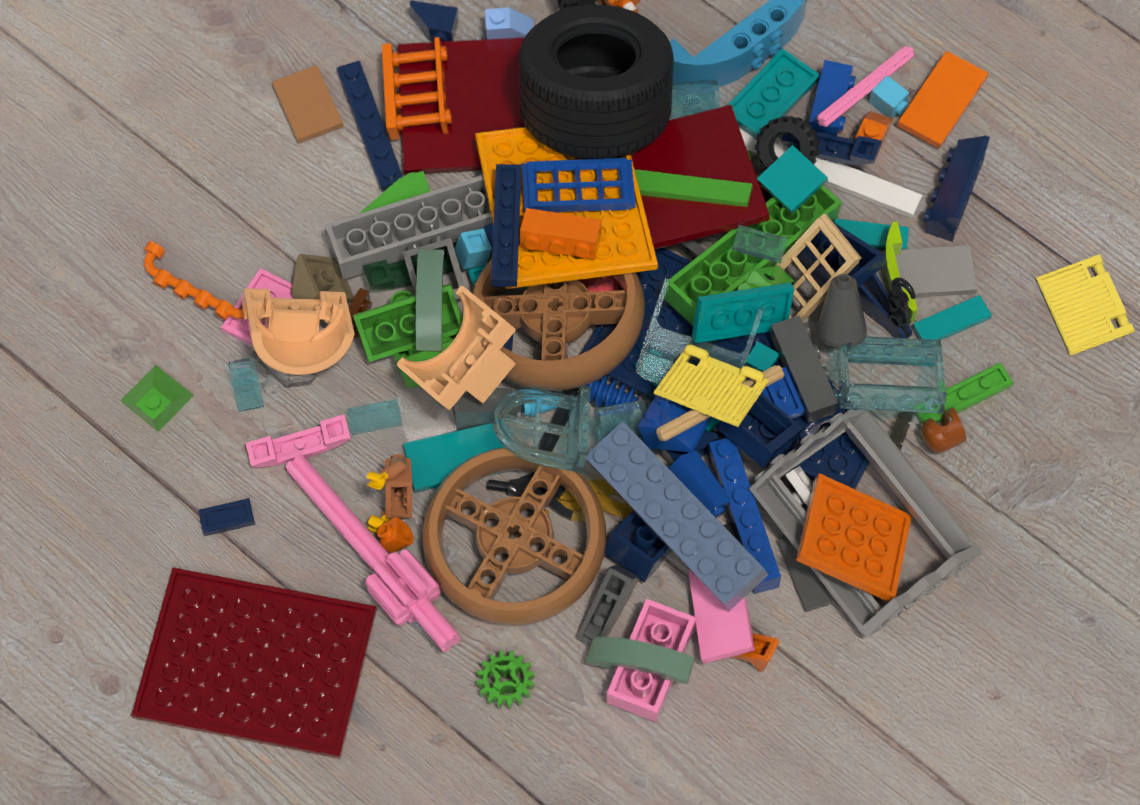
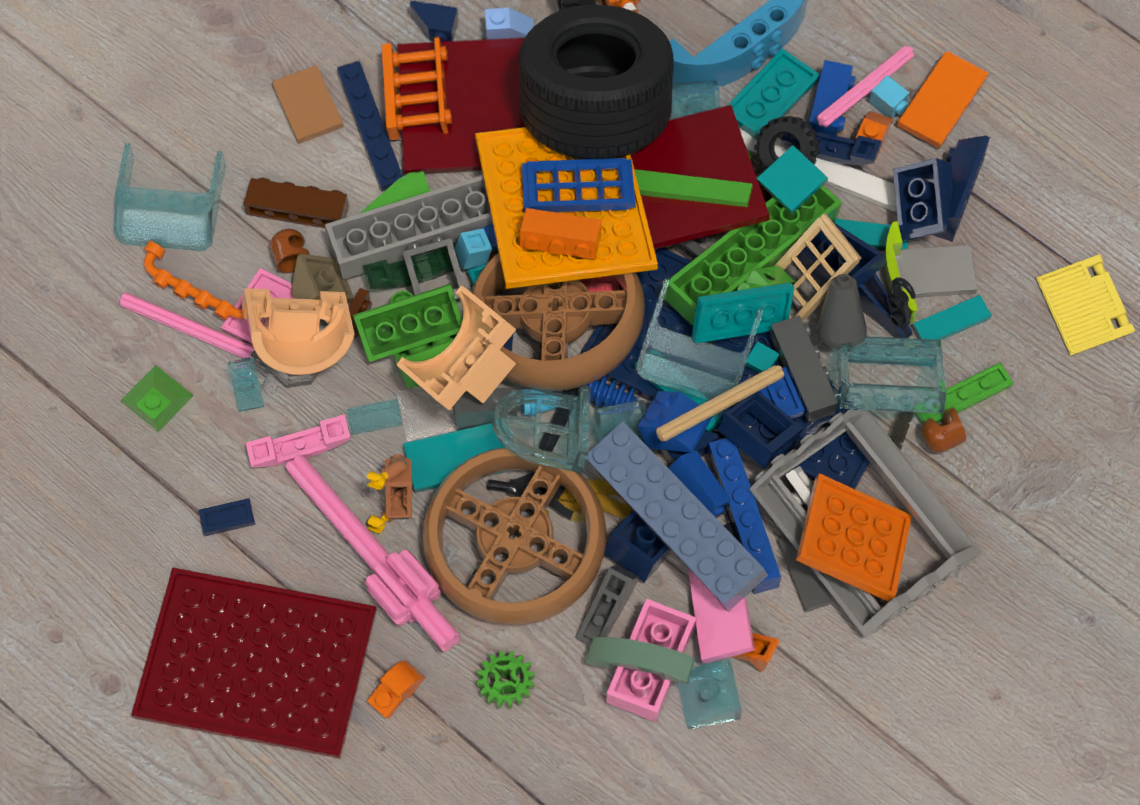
(166, 216): none -> clear light blue windscreen
(186, 325): none -> bright pink axle
(286, 244): none -> dark orange helmet
(294, 203): none -> reddish brown brick
(395, 535): orange plate -> none
(396, 686): none -> orange brick
(429, 300): sand green slope -> none
(506, 225): dark blue plate -> none
(710, 695): none -> clear light blue slope
(711, 386): light yellow window -> none
(759, 244): clear light blue tile -> none
(923, 198): none -> dark blue slope

